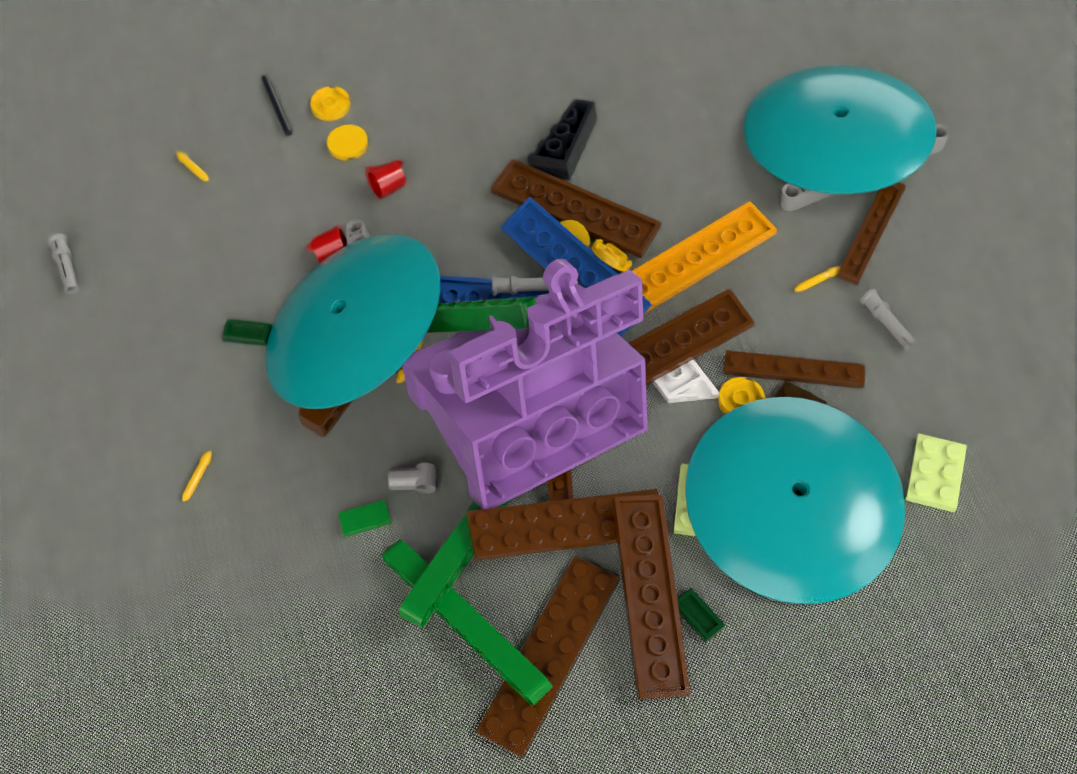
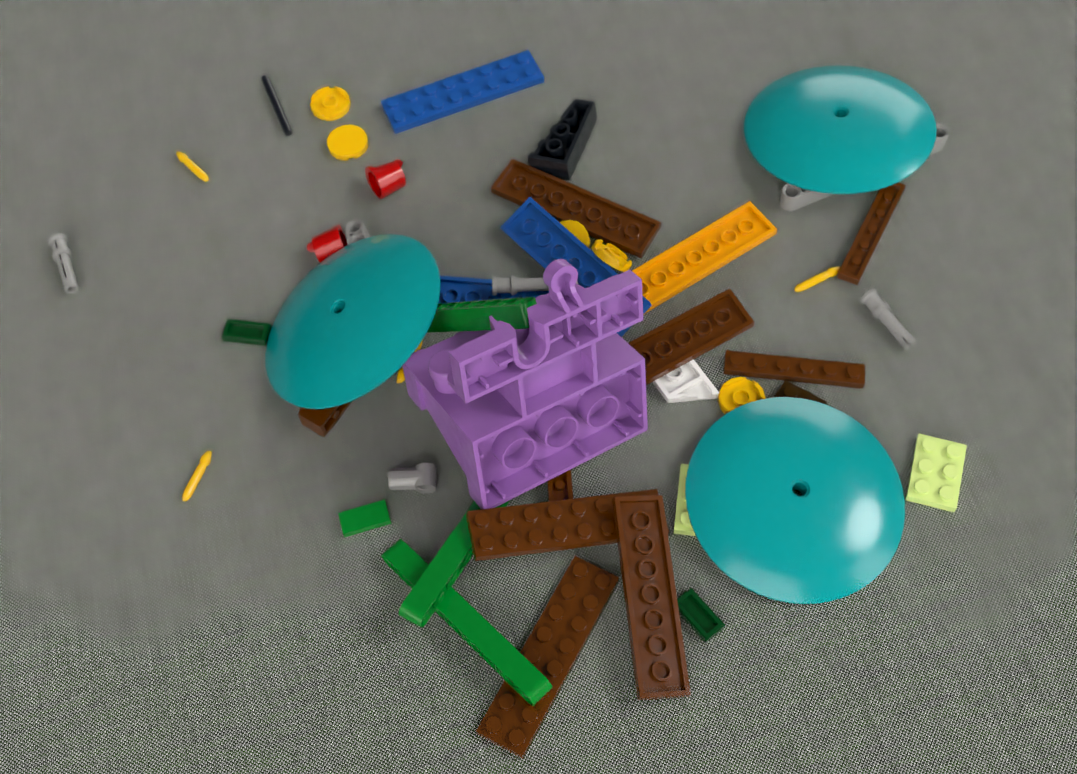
(462, 91): none -> blue plate

